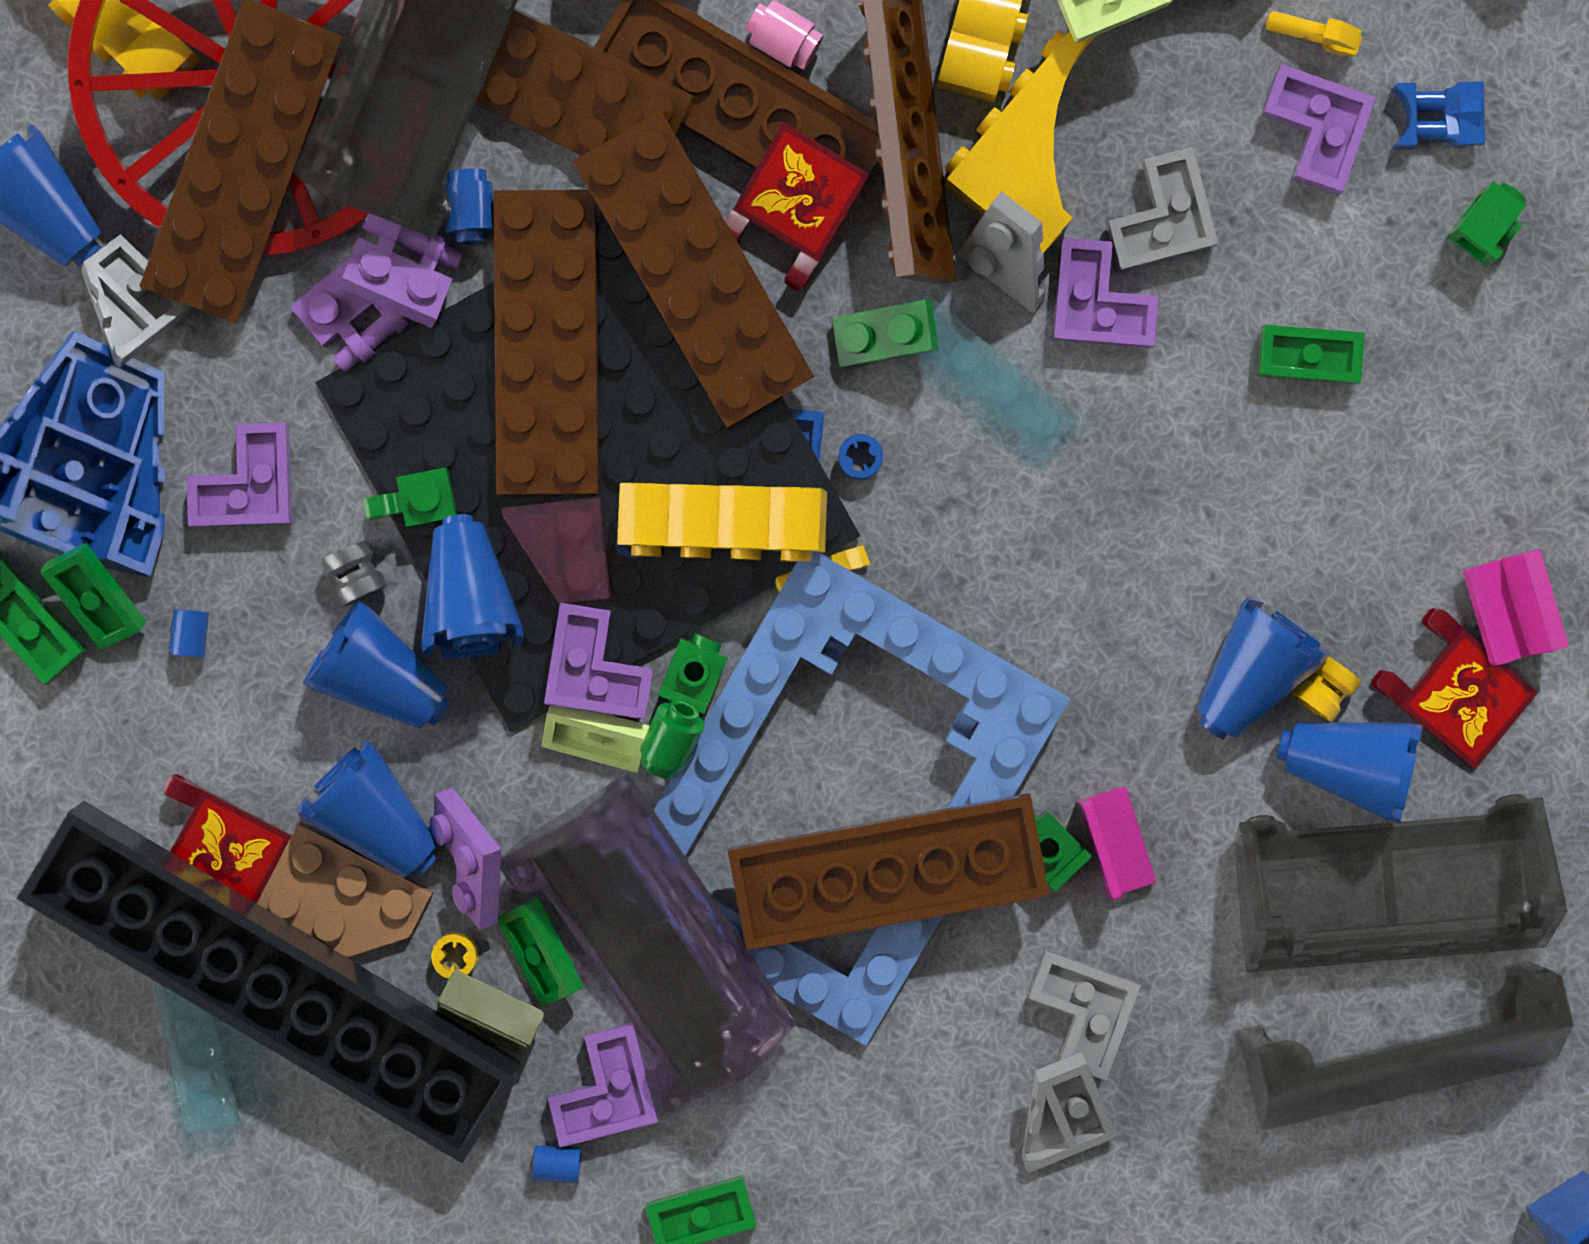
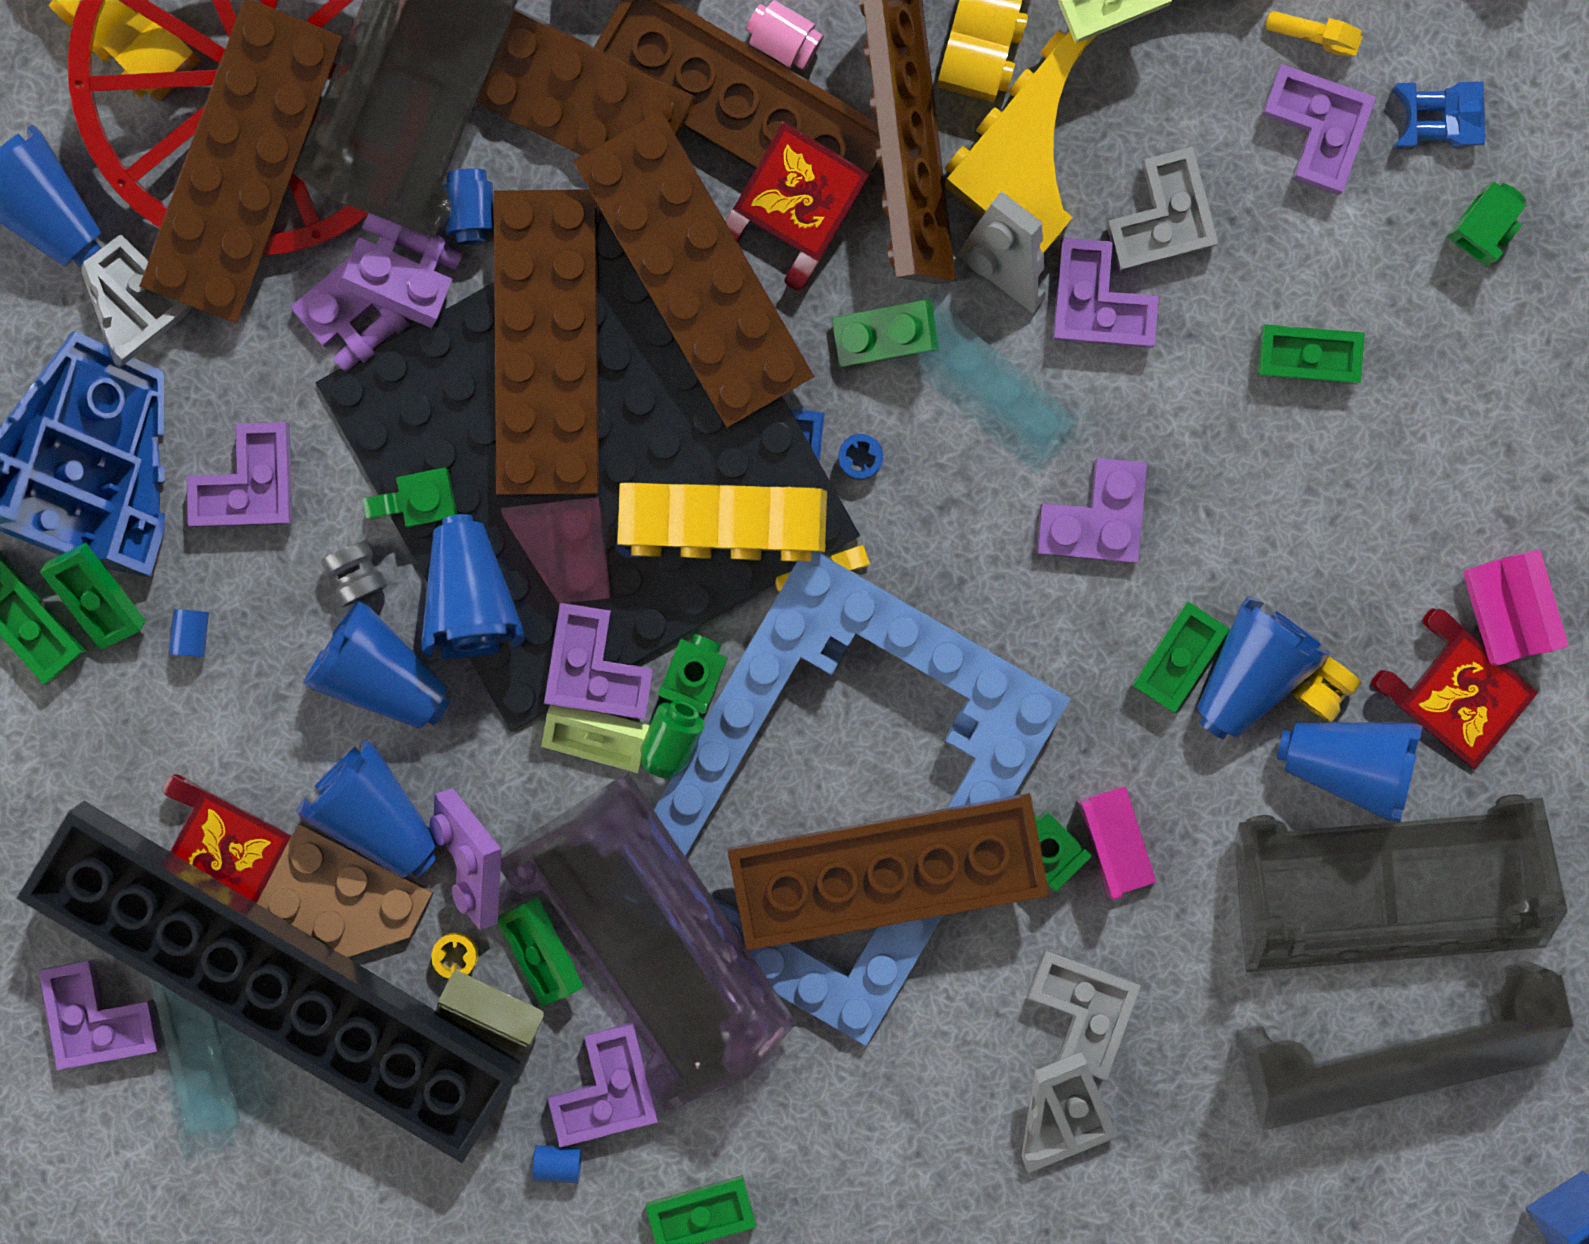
(86, 1031): none -> medium lavender plate
(1109, 527): none -> medium lavender plate
(1180, 657): none -> green plate

